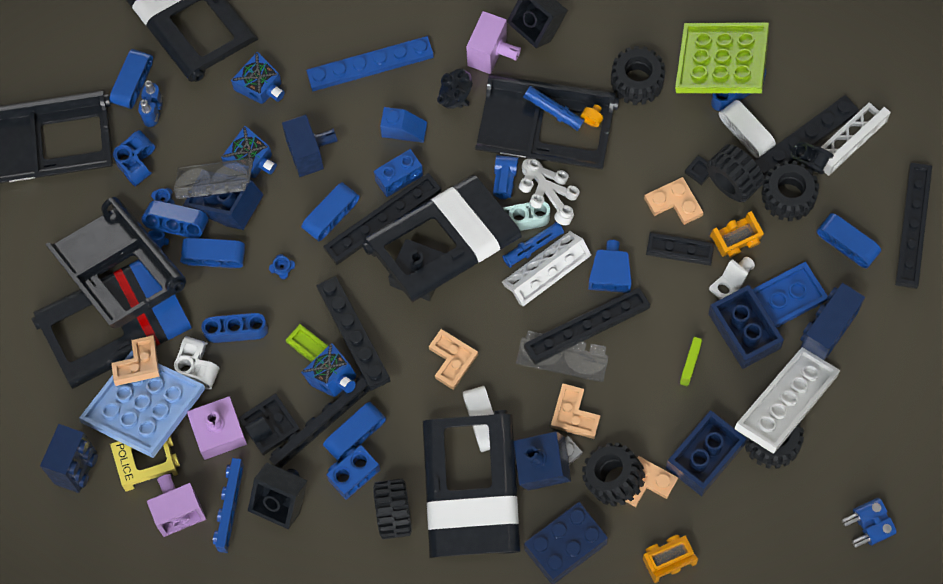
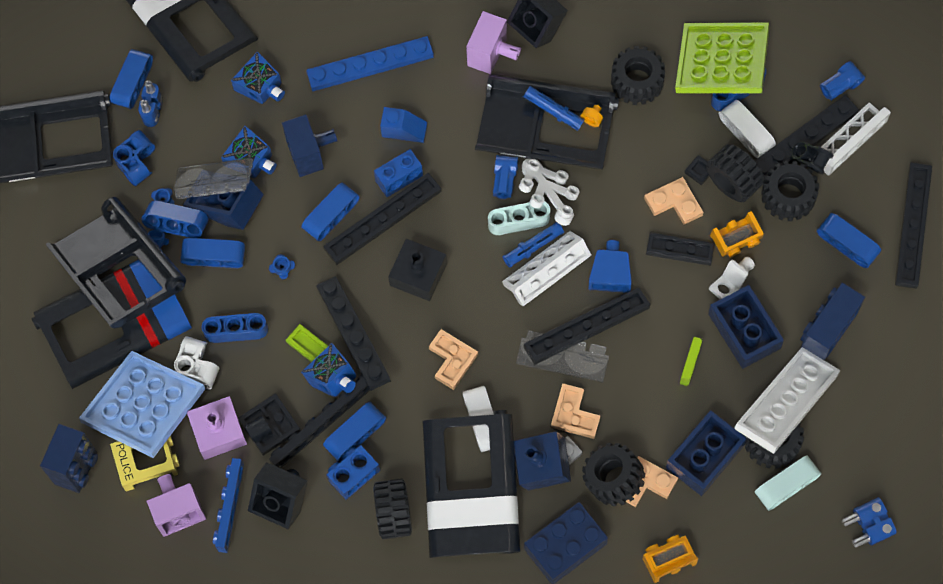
(142, 365): light nougat plate -> none
(455, 89): black plate -> none
(468, 217): black piece -> none
(787, 482): none -> light aqua beam
(790, 294): blue plate -> none
(847, 77): none -> blue piece

